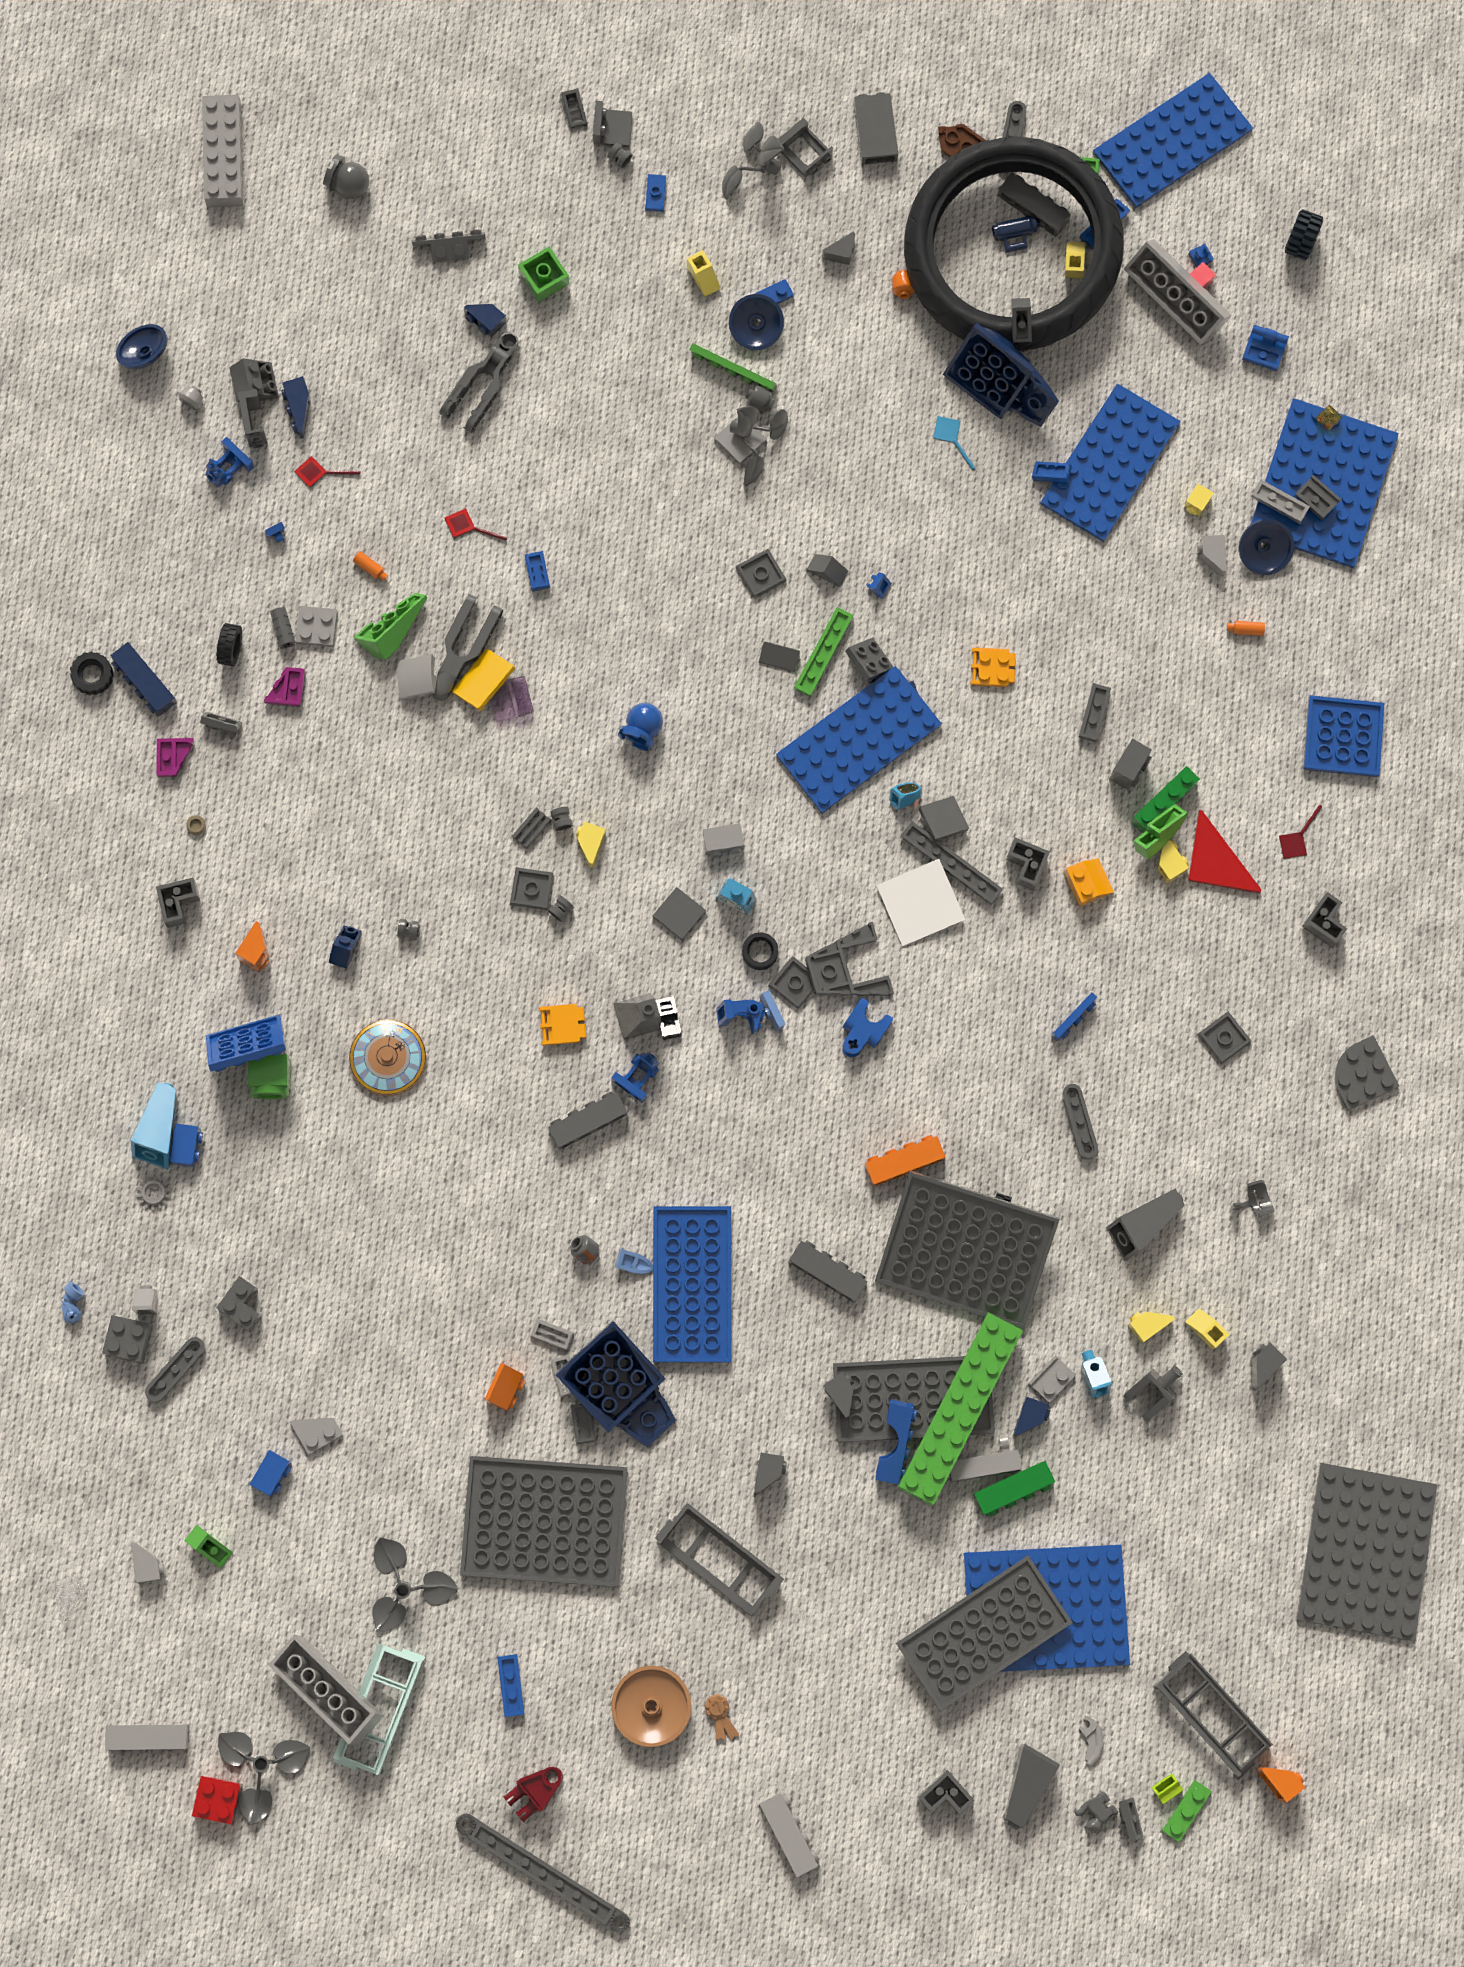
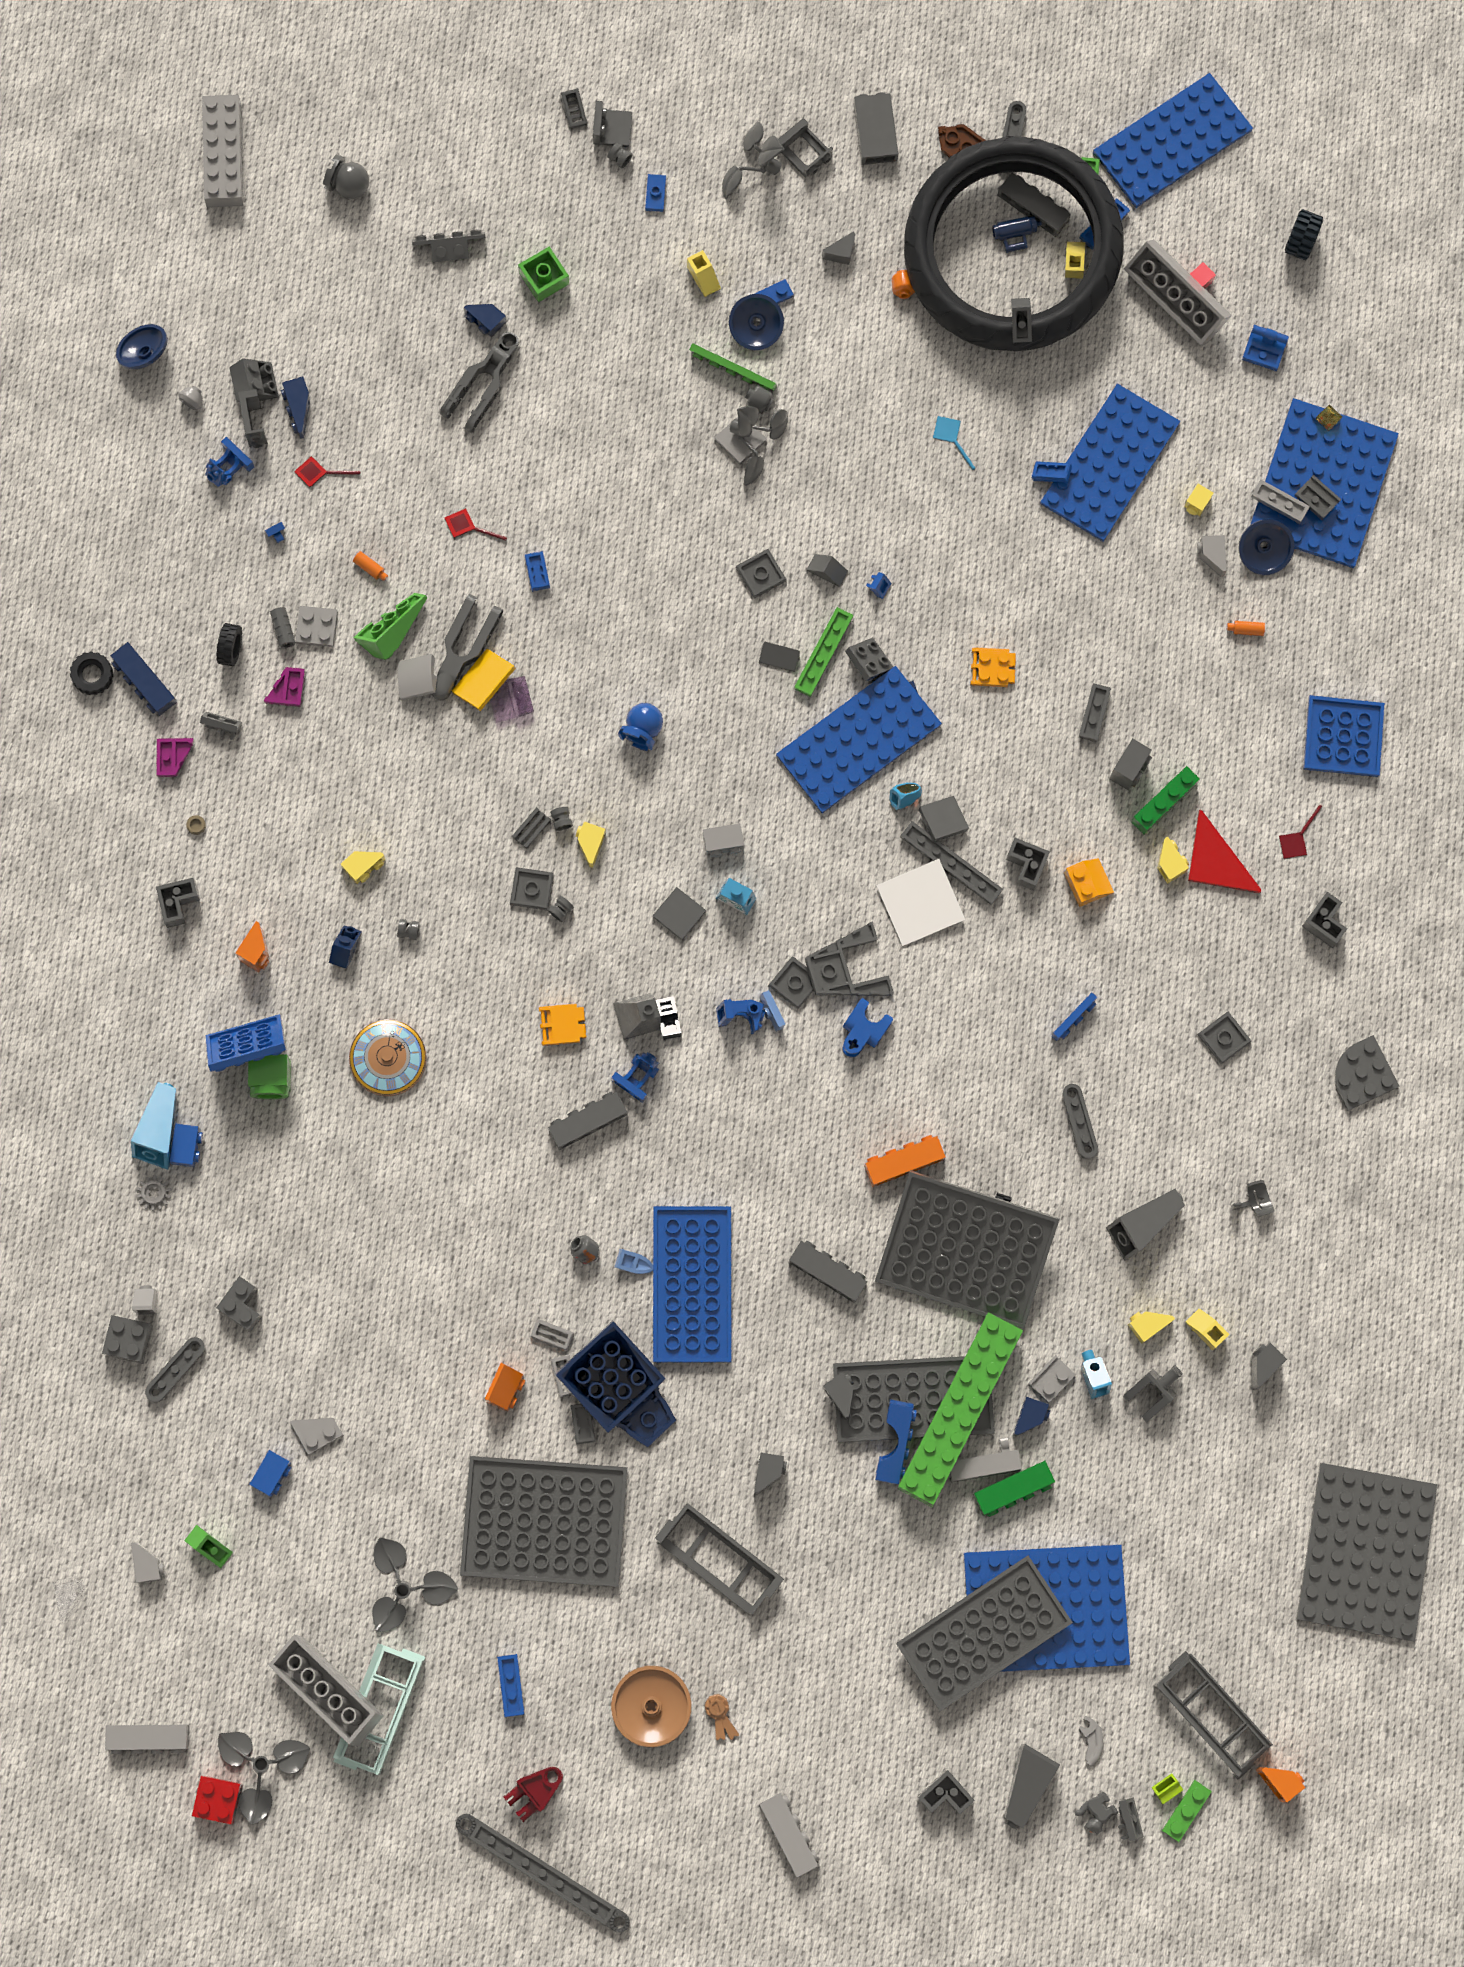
(71, 1312): medium blue arm -> none
(361, 864): none -> light yellow slope
(757, 937): black tyre -> none
(1000, 377): dark blue wedge -> none
(1160, 831): bright green slope -> none
(1200, 255): blue tile -> none

